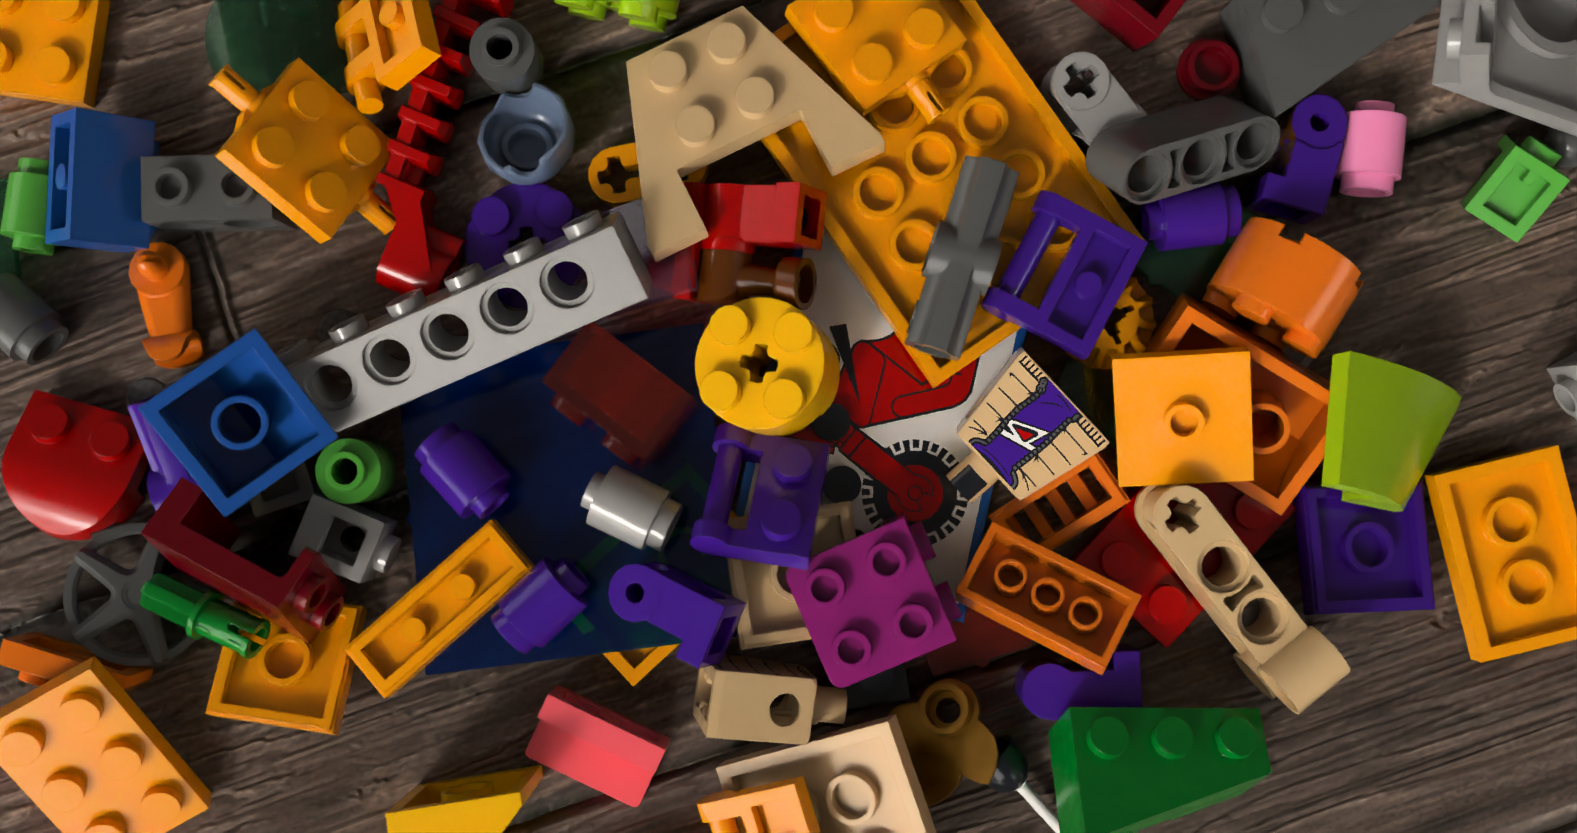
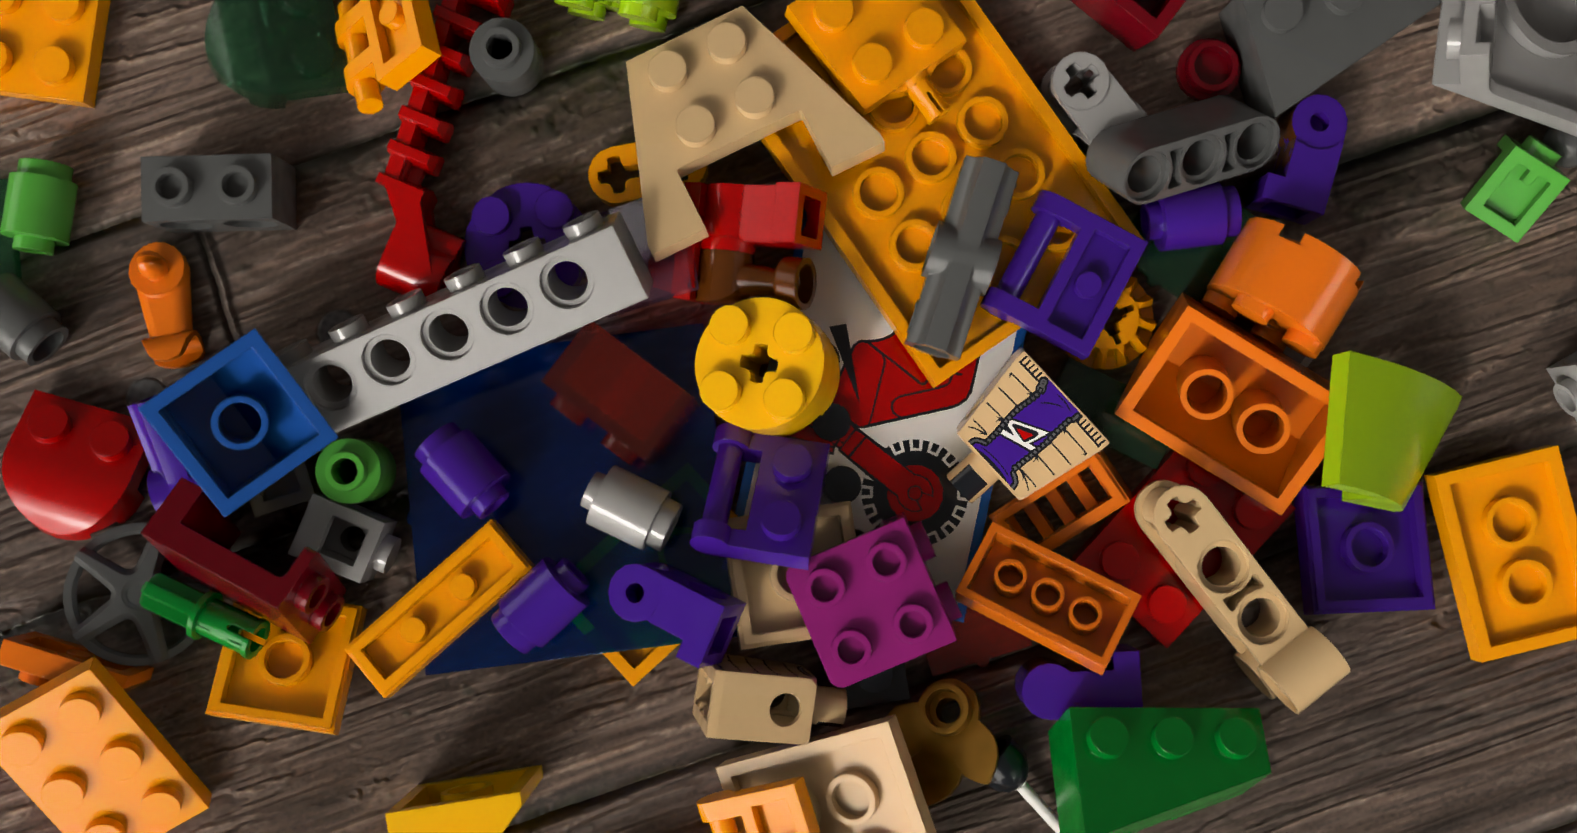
(98, 180): blue brick -> none
(305, 150): light orange plate -> none
(528, 136): sand blue hair -> none
(596, 746): coral panel -> none
(1183, 417): light orange plate -> none
(1372, 150): bright pink brick -> none

